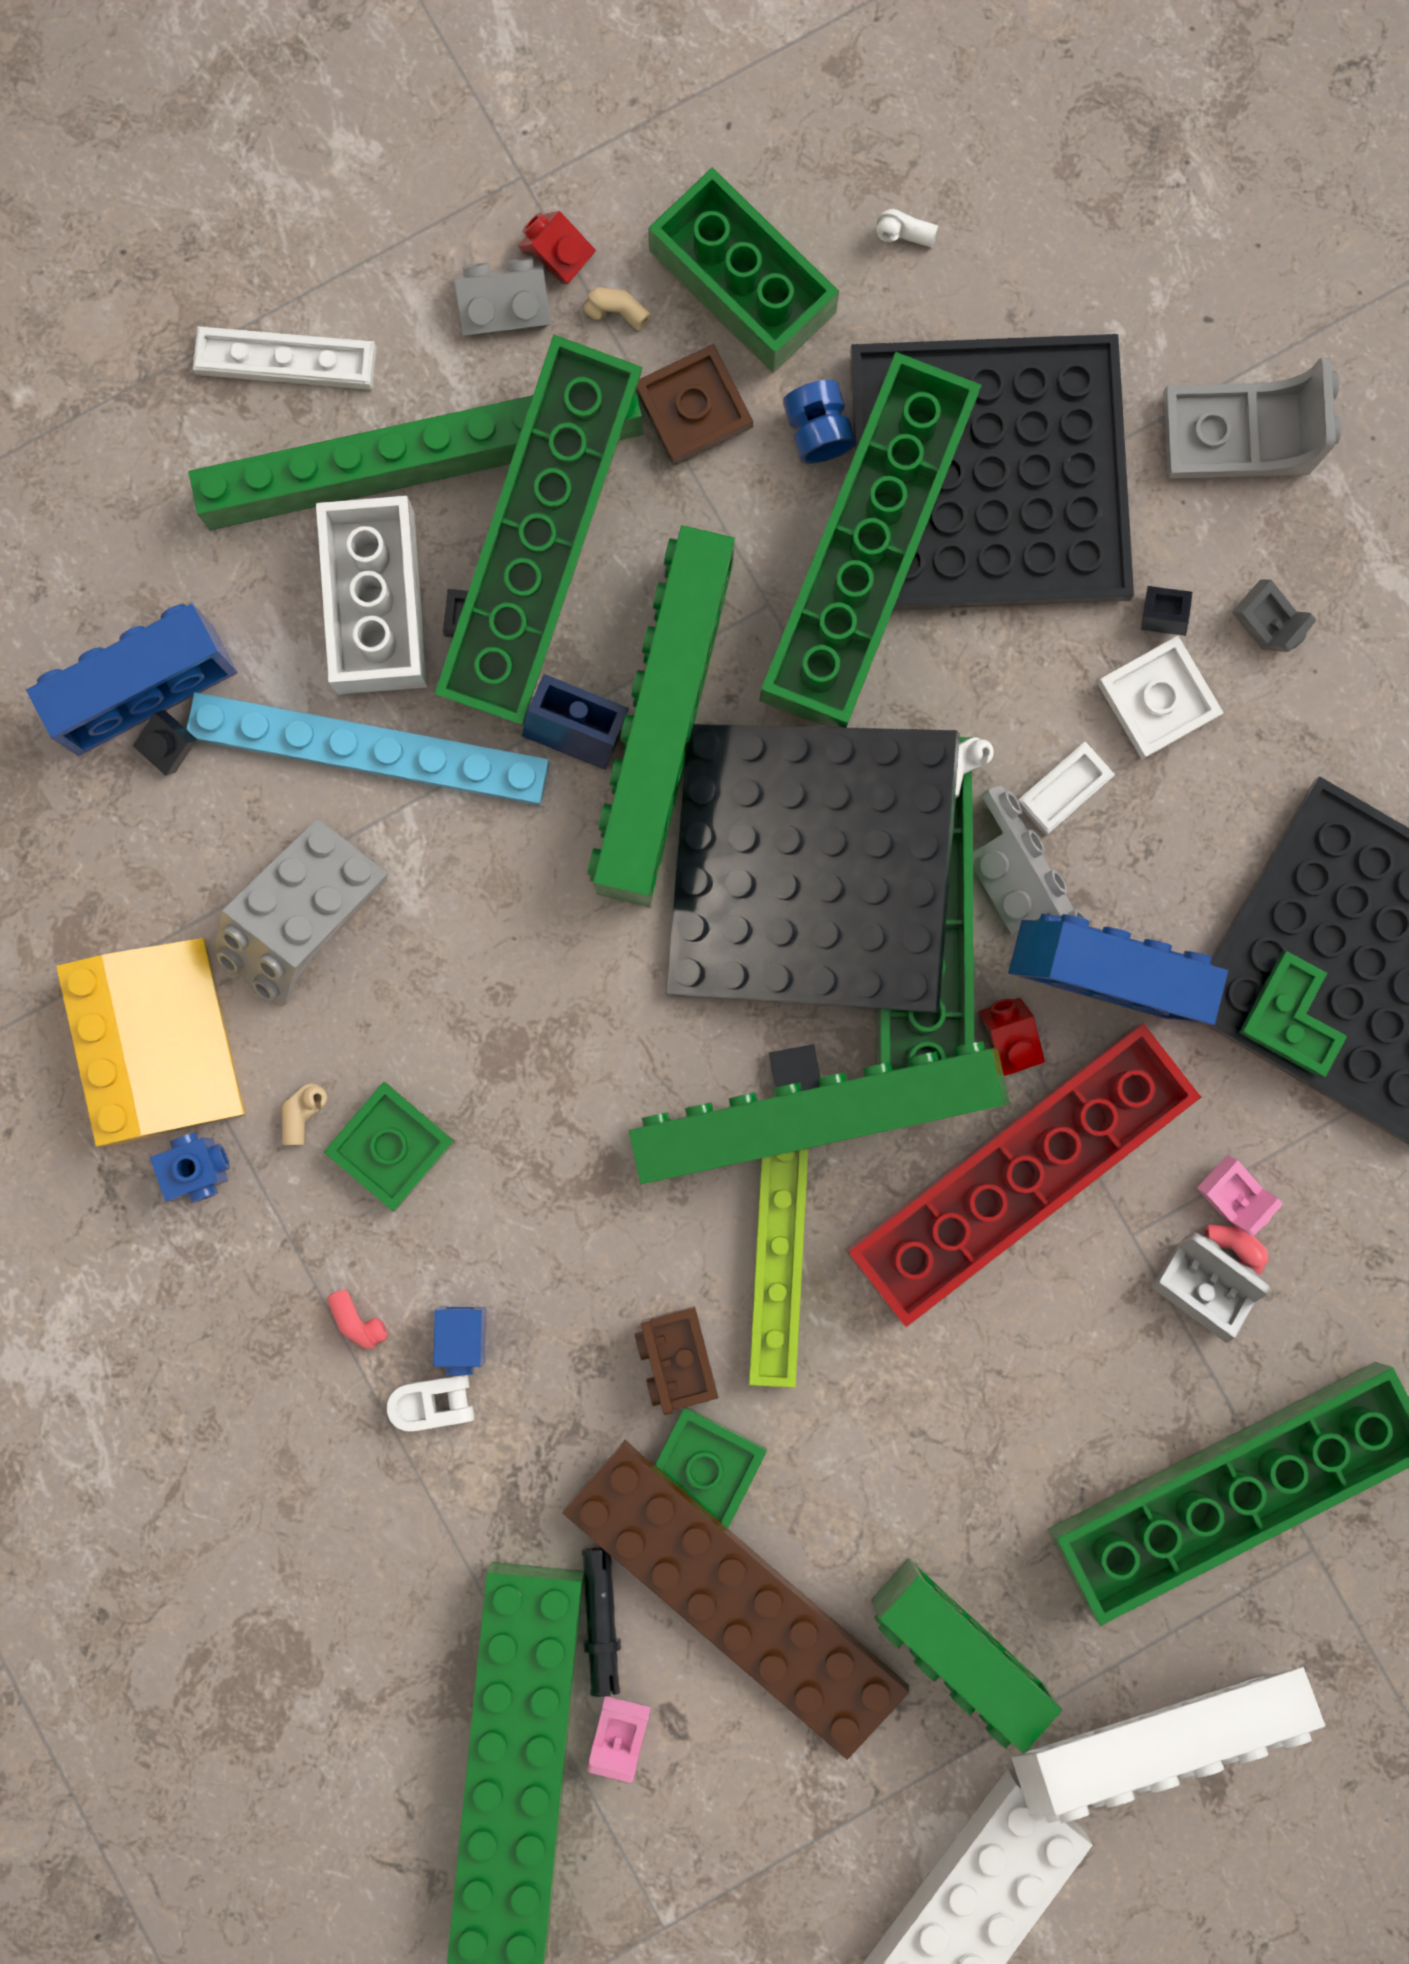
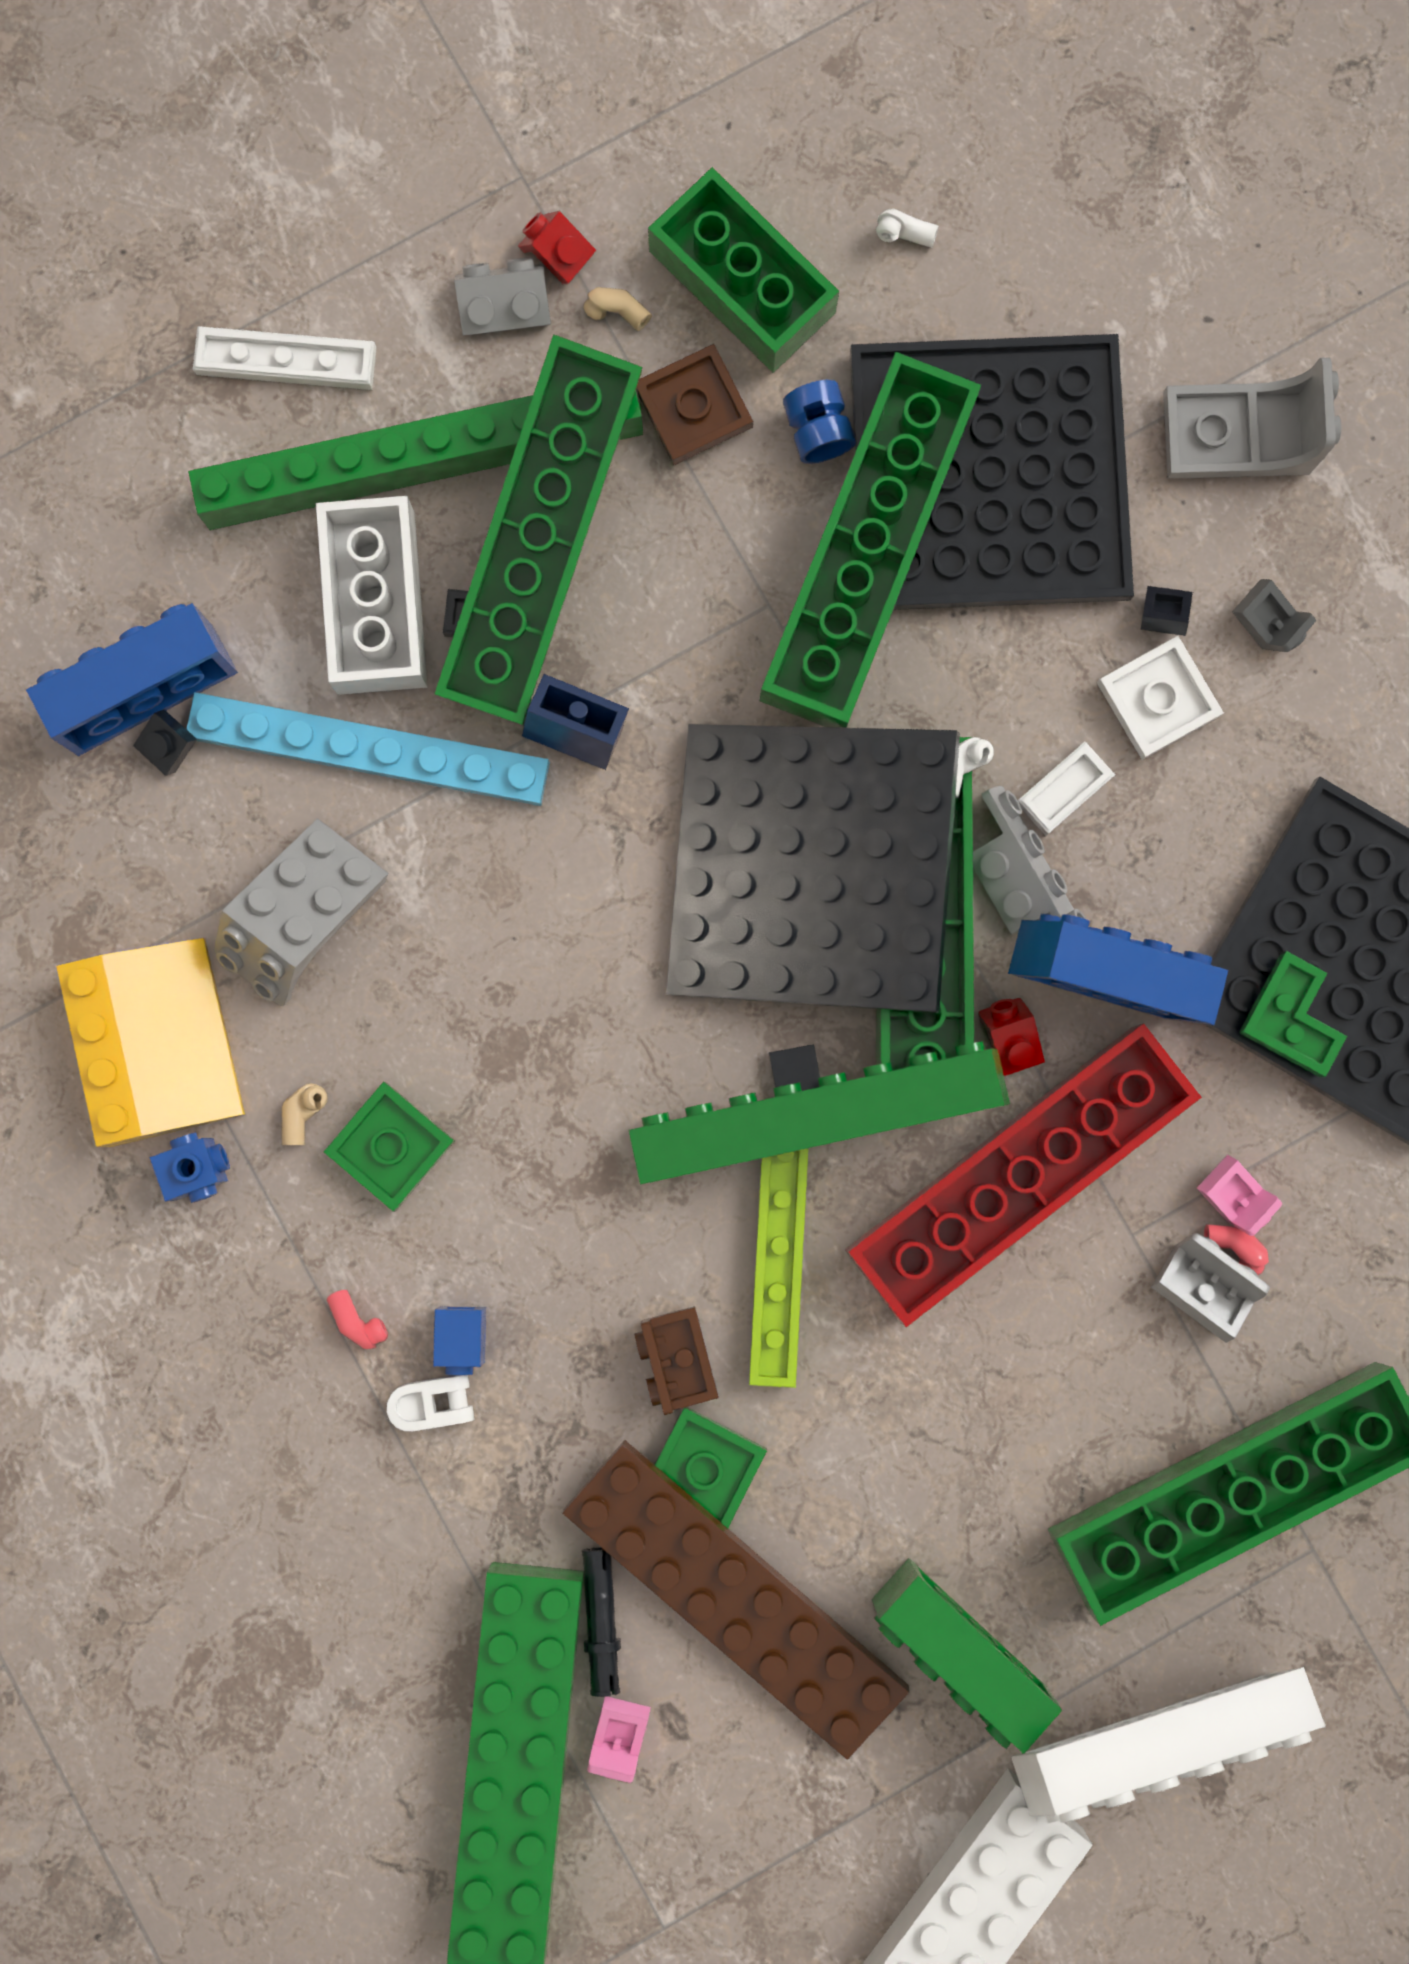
(665, 711): green brick -> none

